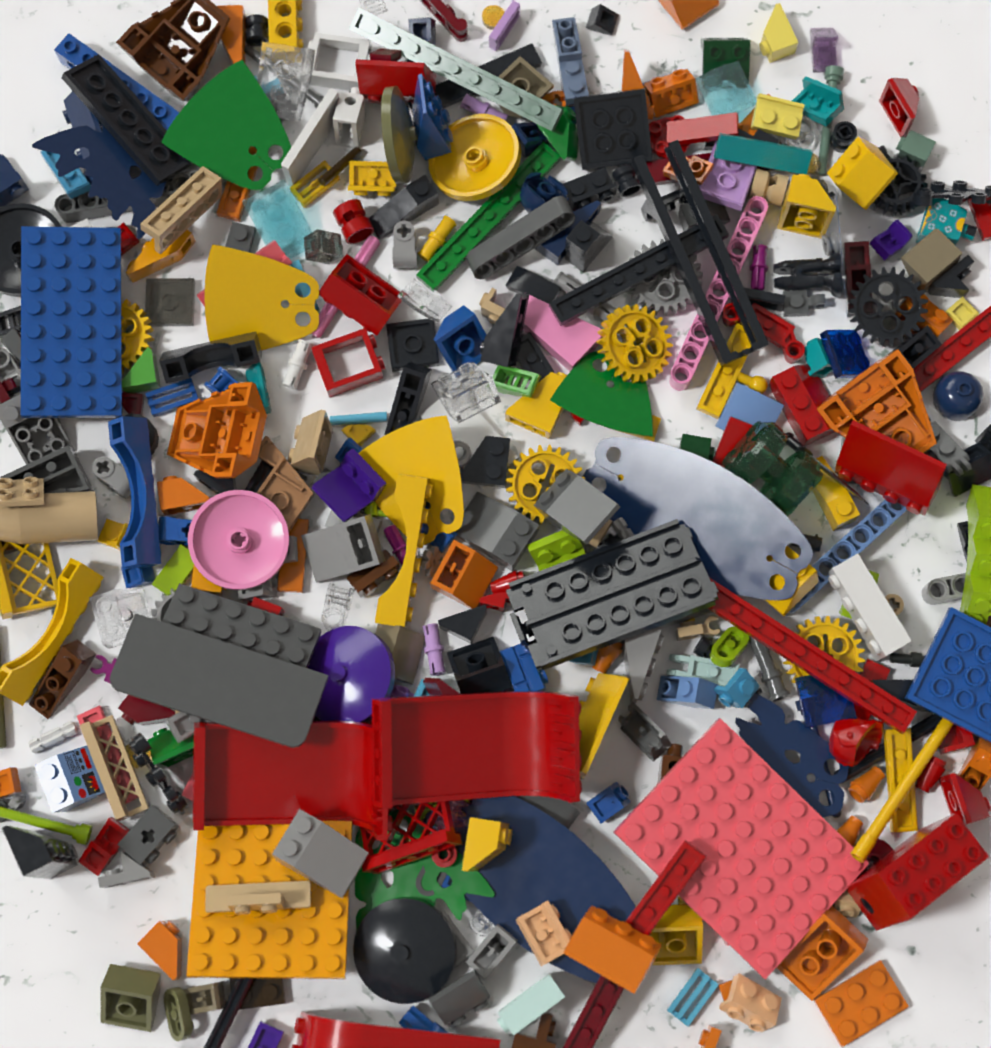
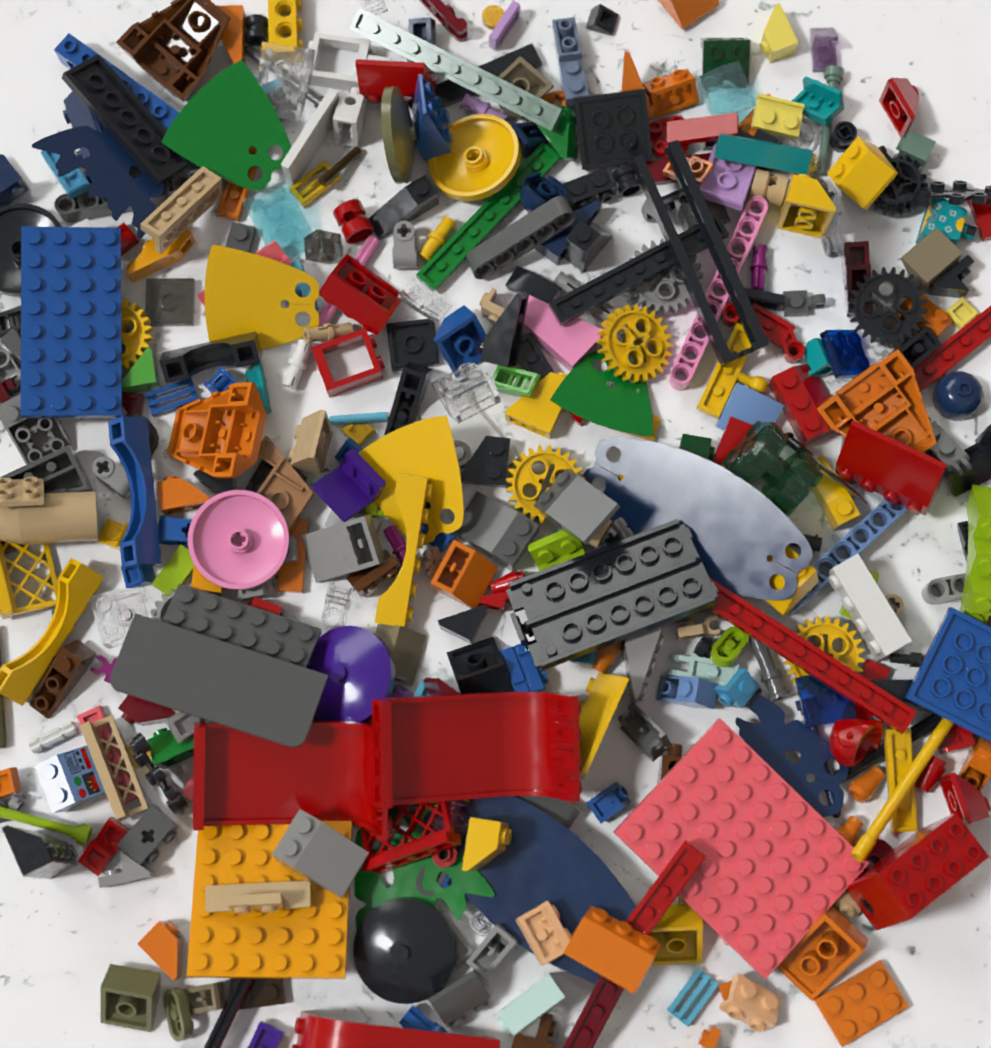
(326, 332): none -> tan pin
(370, 176): yellow bracket -> none
(386, 55): dark red tile -> none
(434, 649): lavender pin -> none
(800, 281): black piece -> none
(891, 240): dark purple bracket -> none

